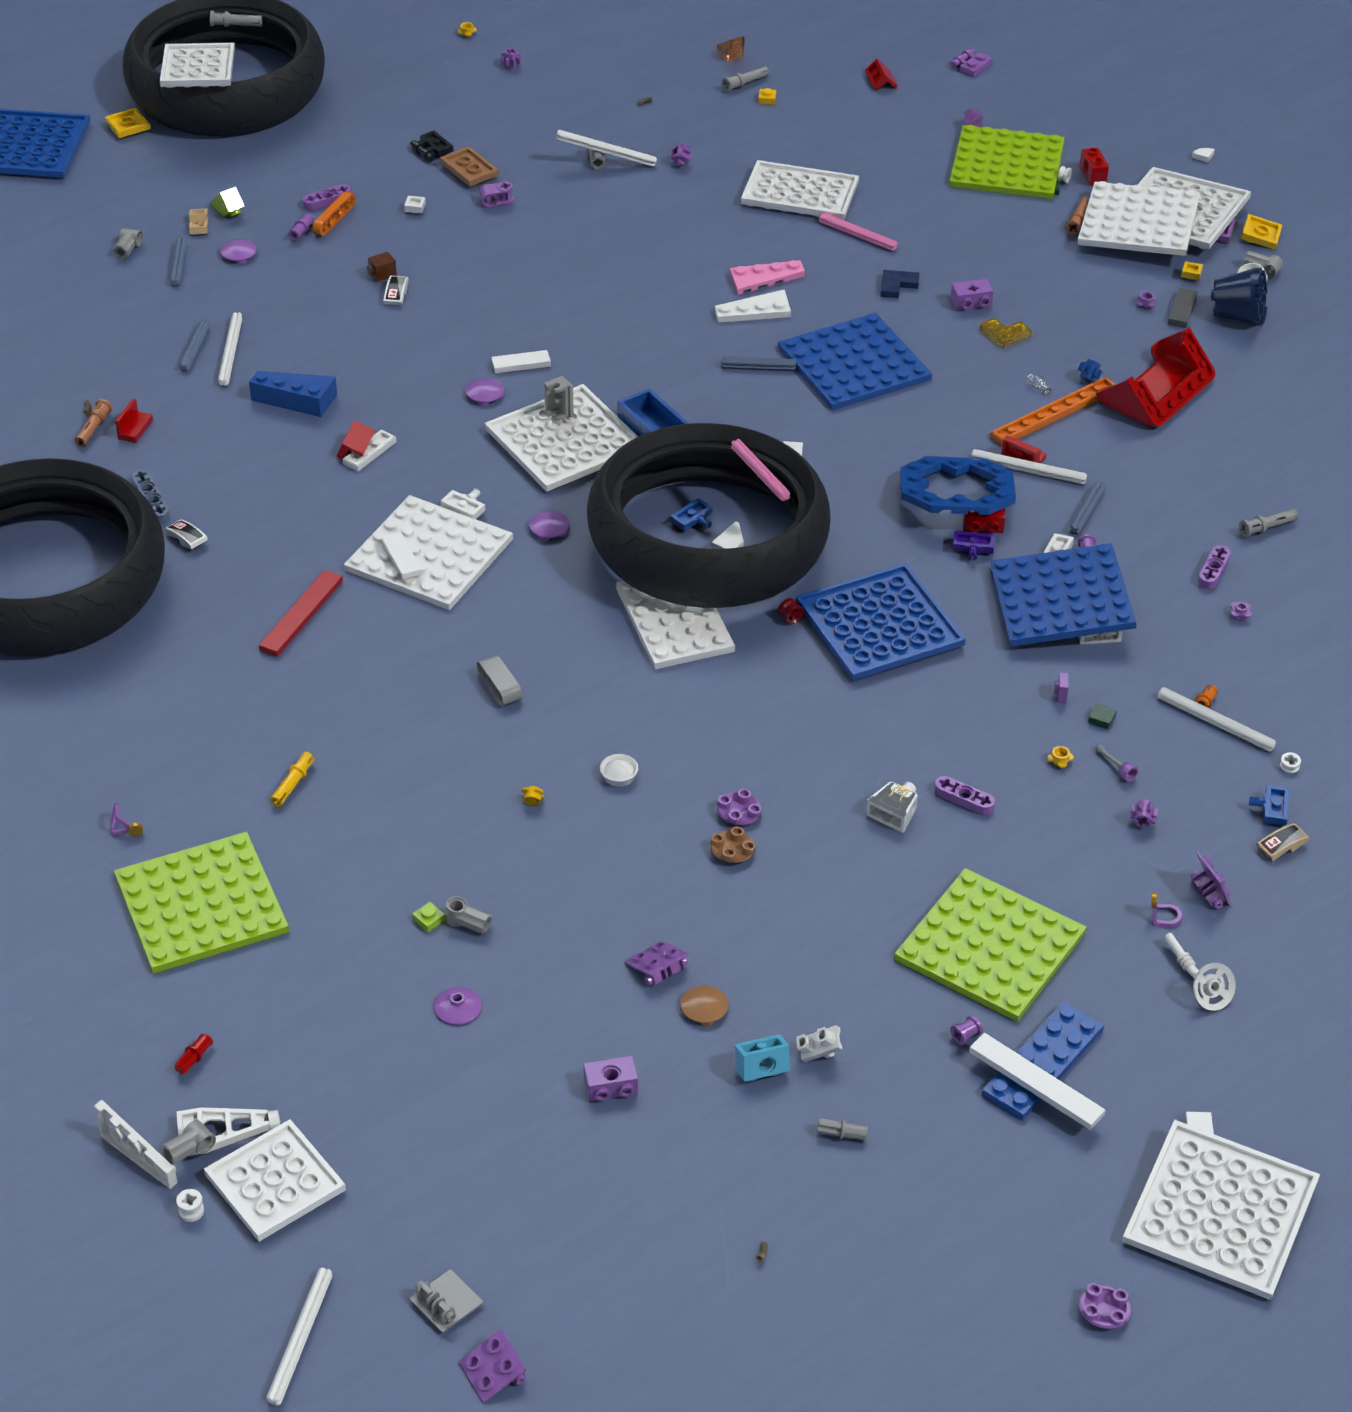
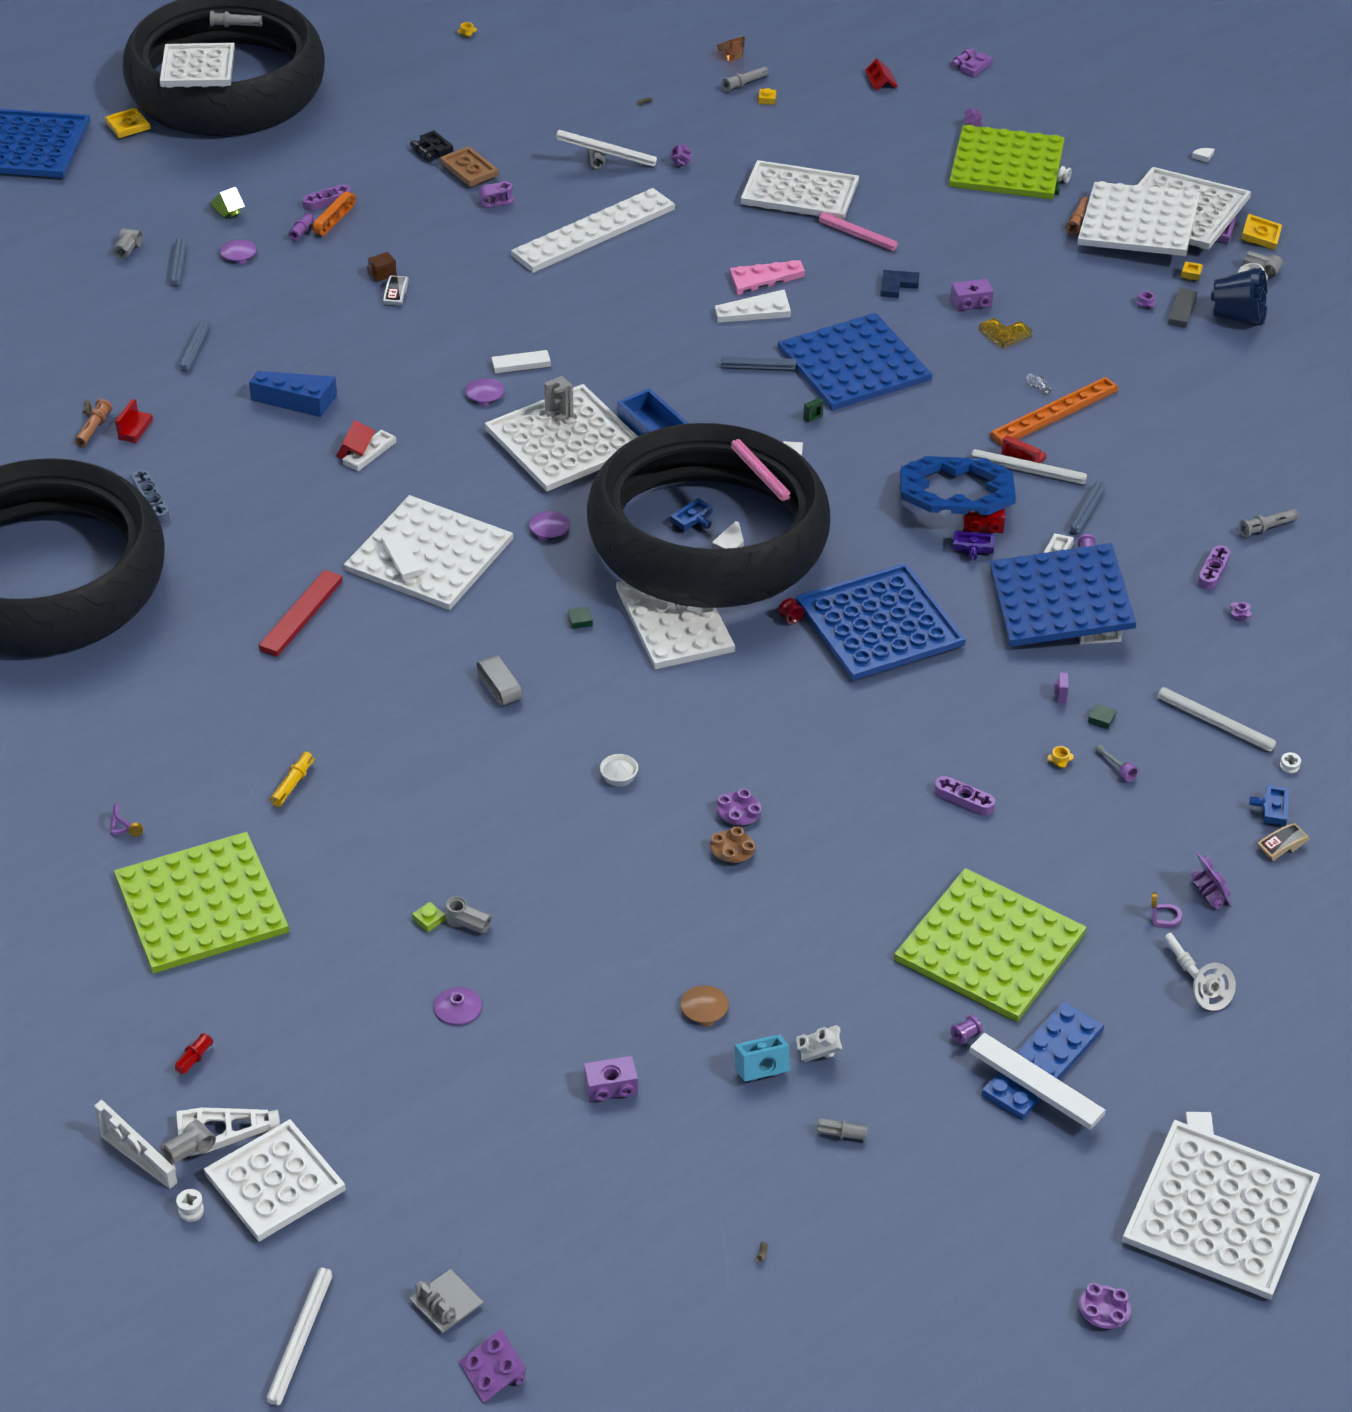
(187, 533): slope -> none
(198, 221): tan slope -> none
(230, 348): white axle -> none
(415, 204): white plate -> none
(464, 503): white plate -> none
(510, 58): medium lavender gear -> none
(532, 795): yellow plate -> none
(580, 617): none -> tile
(592, 230): none -> white plate
(659, 962): medium lavender hinge -> none
(813, 410): none -> dark green tile
(893, 805): torso -> none
(1090, 370): blue gear -> none
(1093, 165): red brick -> none
(1144, 813): medium lavender gear -> none
(1167, 385): red windscreen -> none
(1207, 696): orange pin -> none

